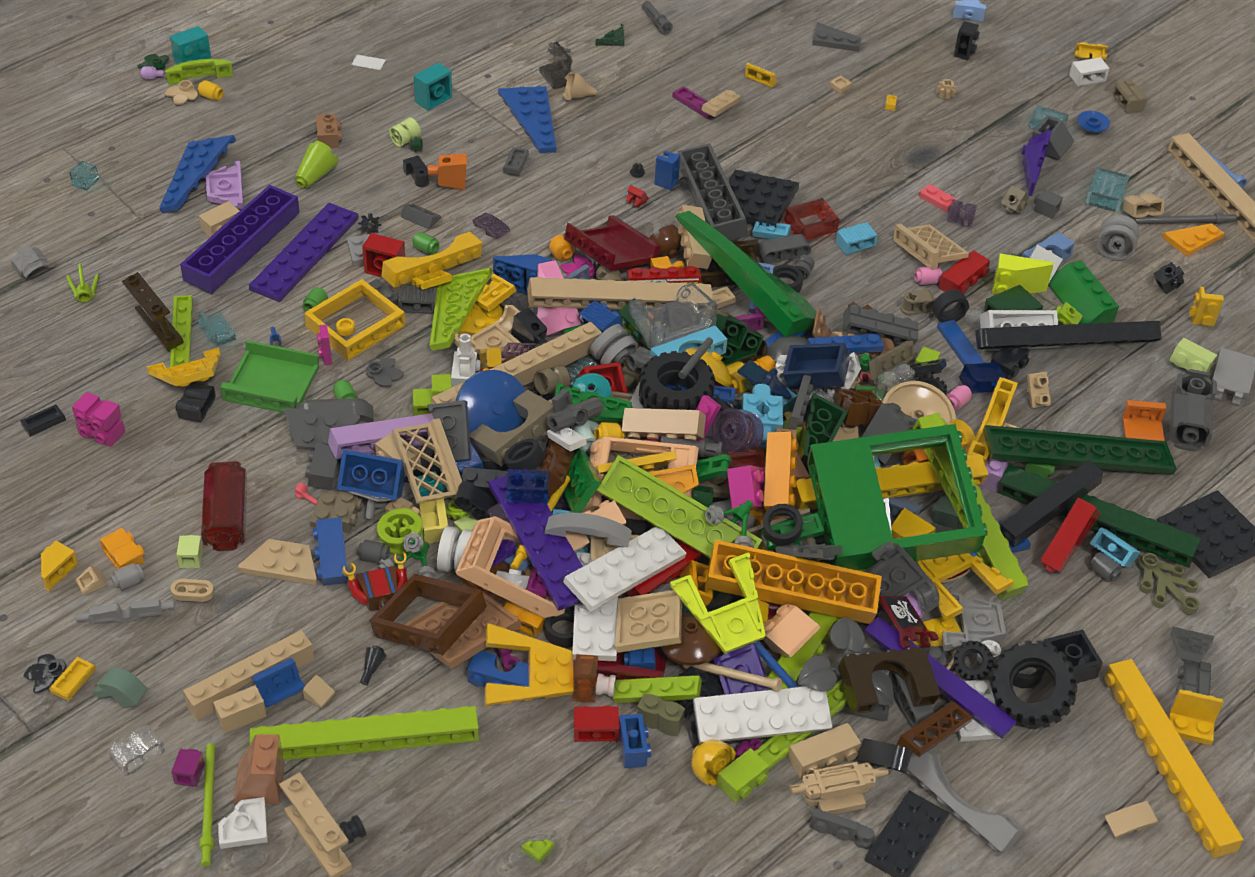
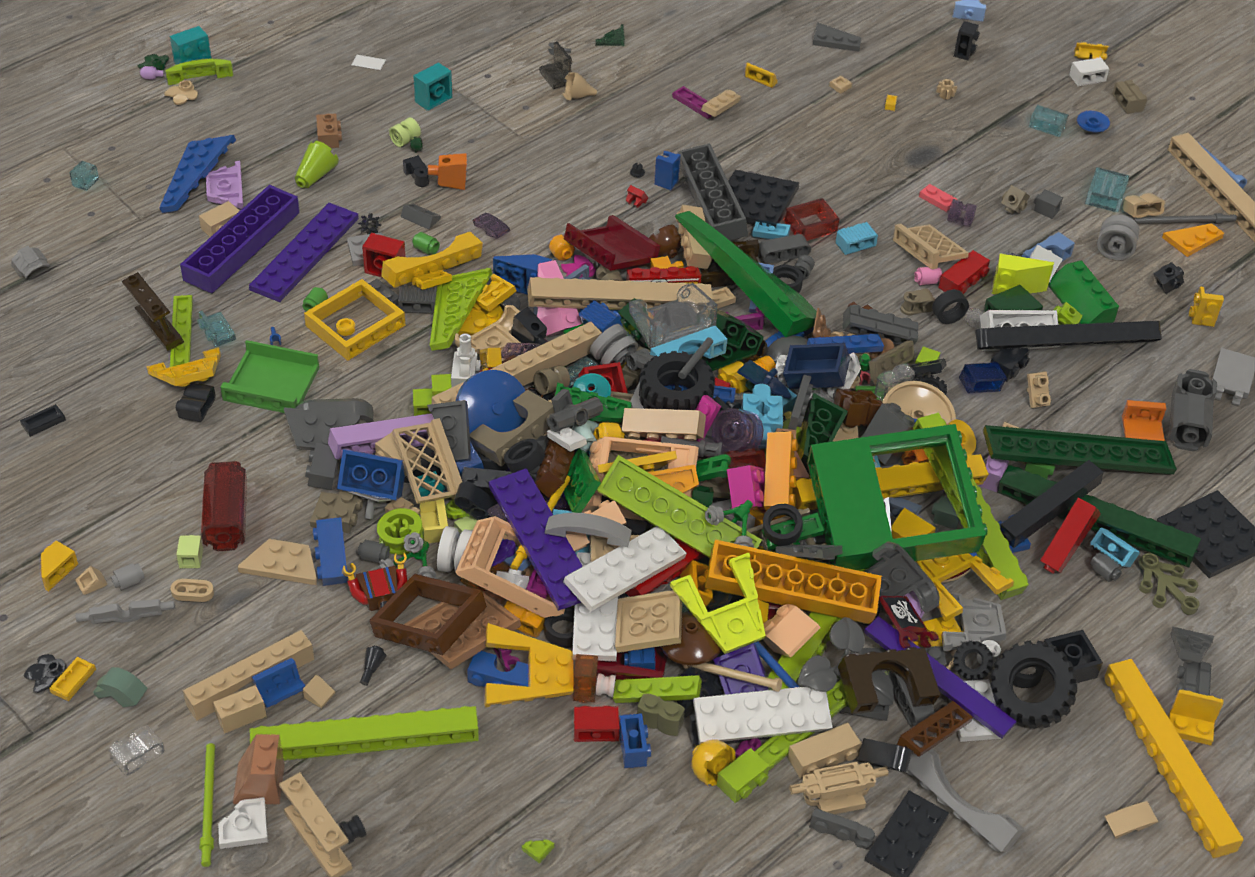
(83, 292): lime plant -> none
(98, 419): dark pink brick -> none
(121, 549): light orange brick -> none
(188, 767): magenta brick -> none
(210, 90): yellow brick -> none
(300, 493): coral hand -> none
(323, 339): dark pink plate -> none
(344, 390): bright green brick -> none
(384, 371): dark grey plate -> none
(516, 161): dark grey plate -> none
(527, 486): clear blue brick -> none
(532, 111): blue wing -> none
(659, 20): dark grey pin -> none
(718, 367): yellow dish -> none
(959, 343): blue tile -> none
(959, 396): bright pink brick -> none
(995, 415): yellow arch -> none
(1033, 159): dark purple wedge -> none
(1060, 137): dark grey slope -> none
(1192, 356): yellowish green brick -> none

